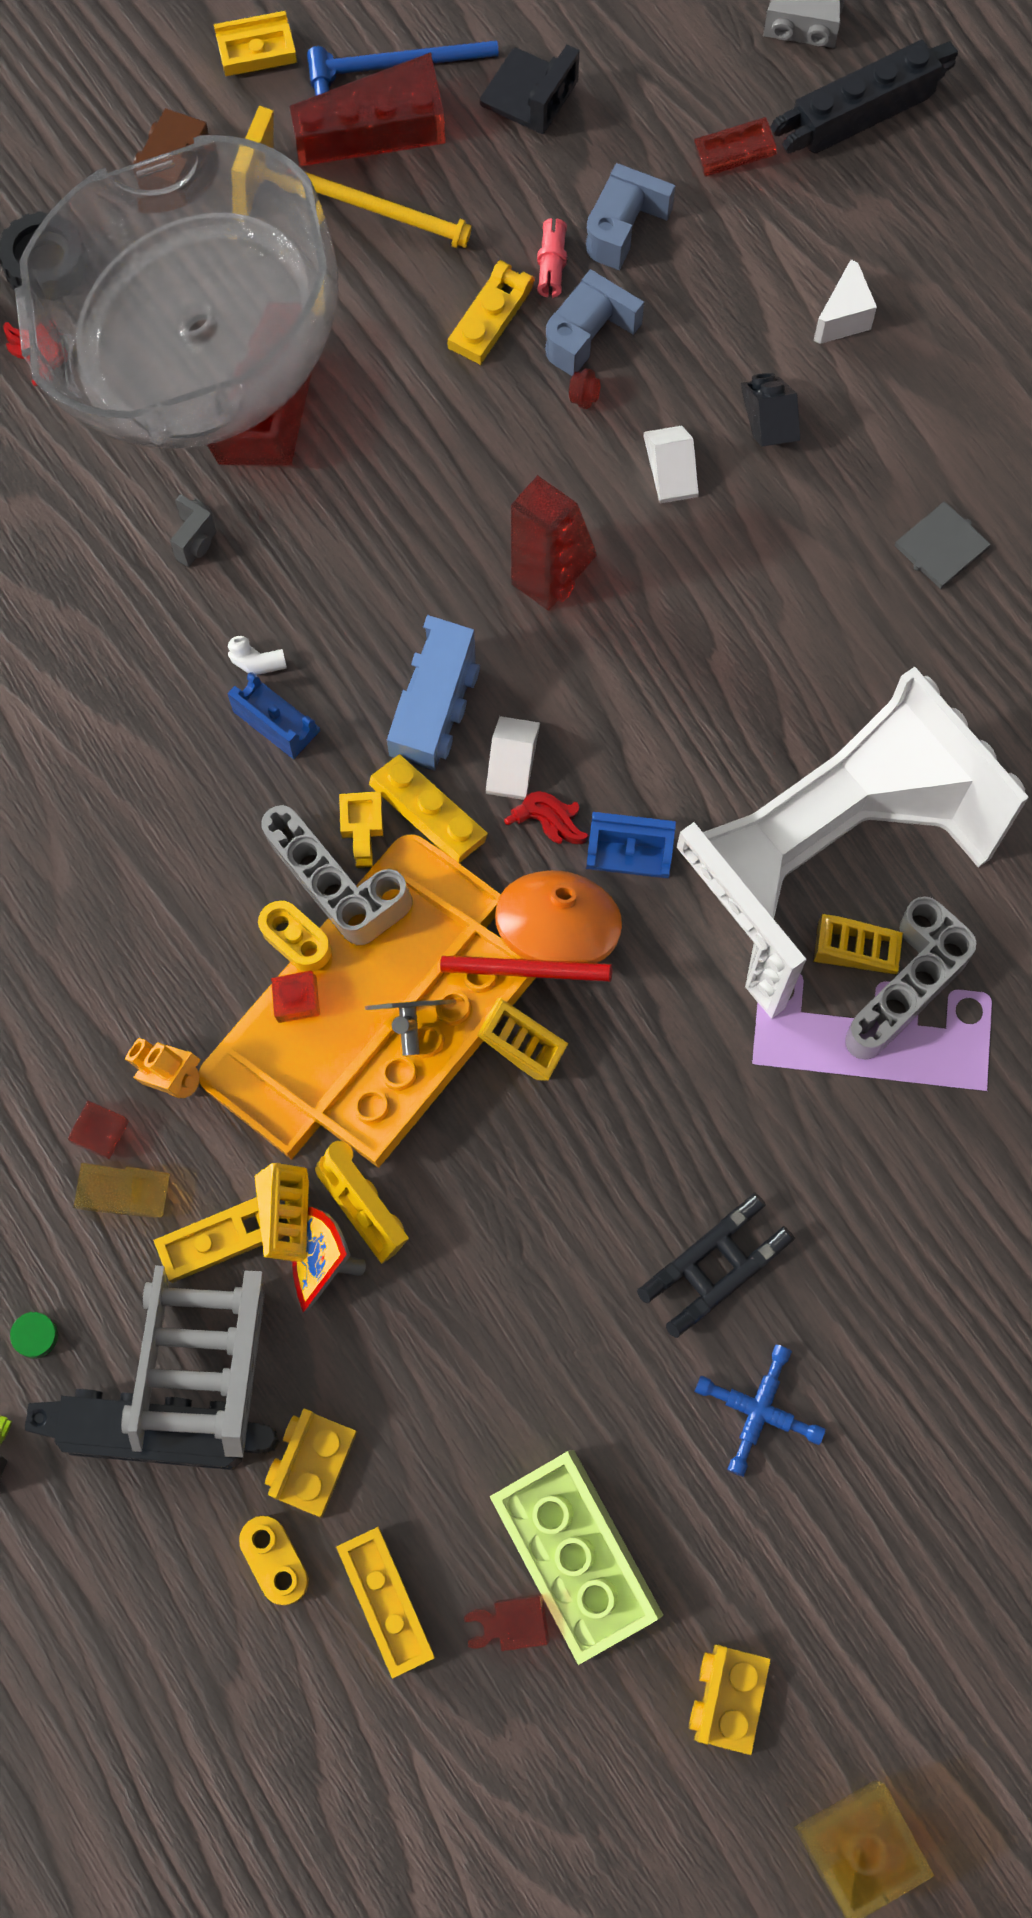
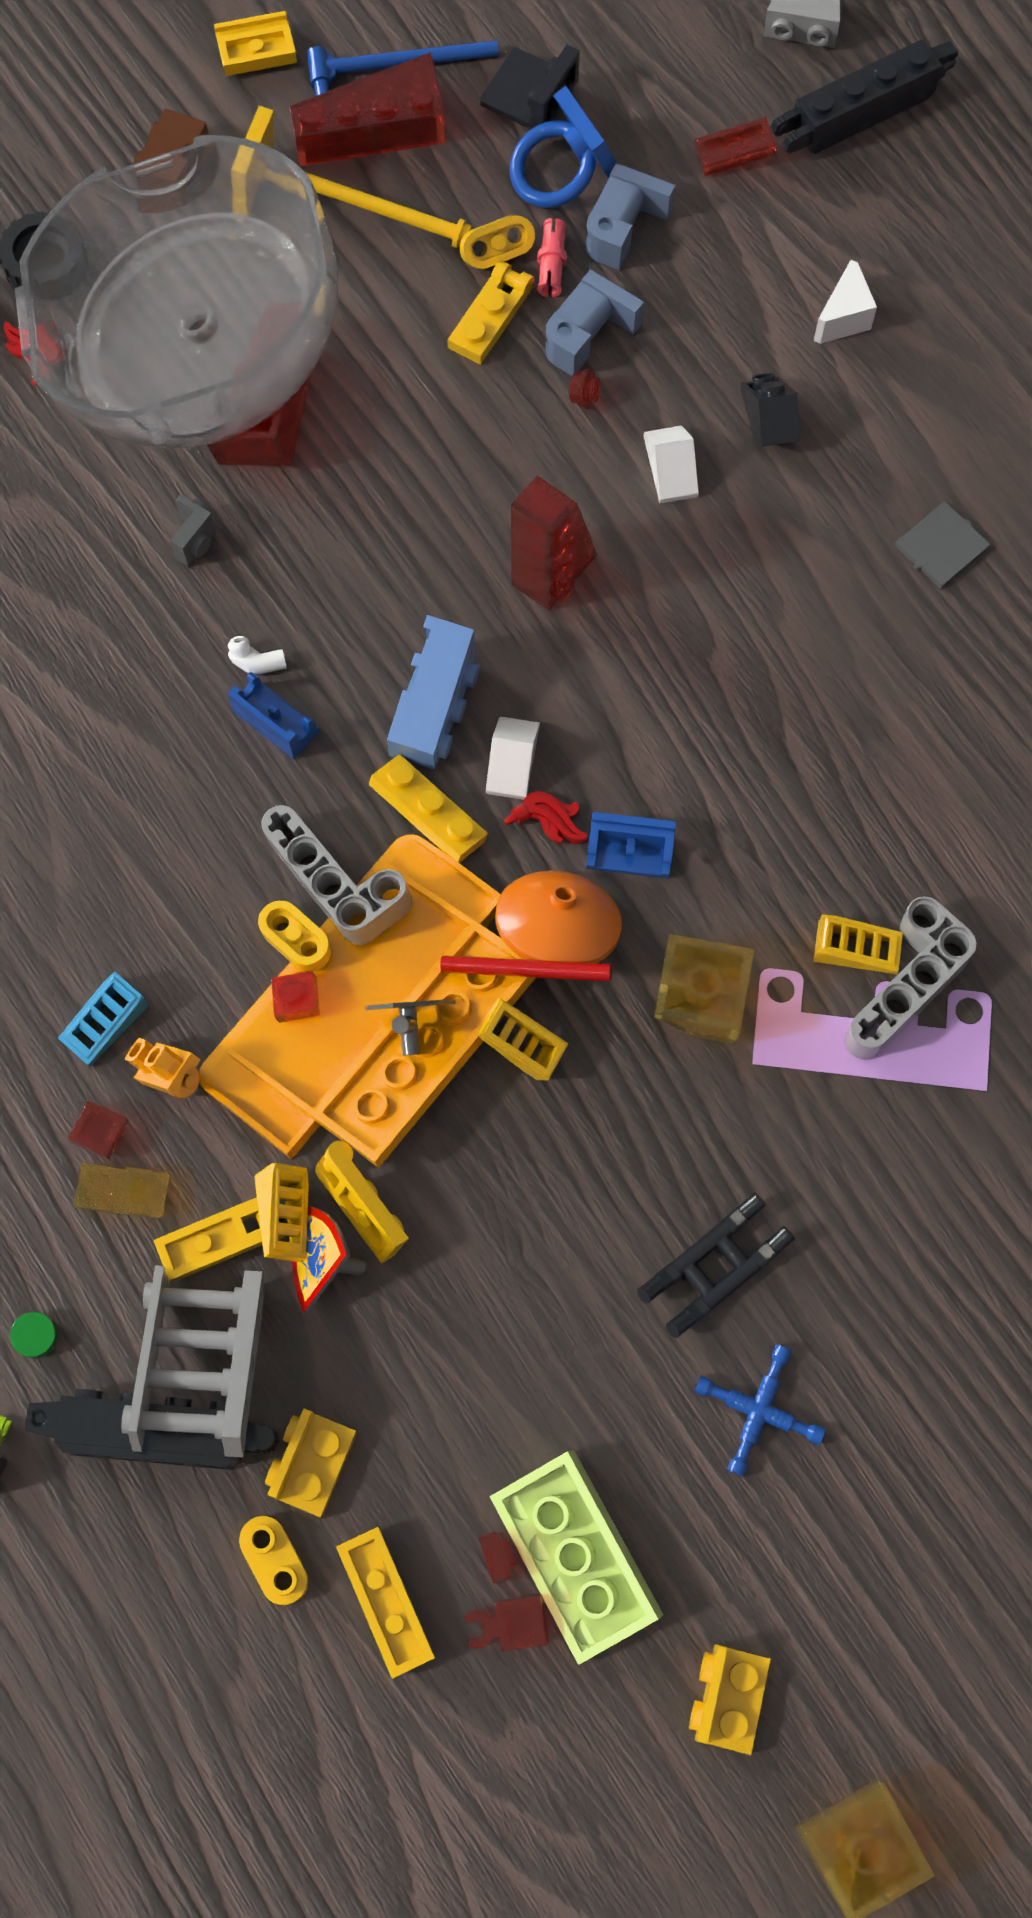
(101, 998): none -> dark azure slope
(361, 819): yellow plate -> none
(496, 243): none -> yellow plate
(497, 1556): none -> clear red plate
(582, 139): none -> blue tile
(704, 987): none -> clear yellow slope
(903, 767): white panel -> none

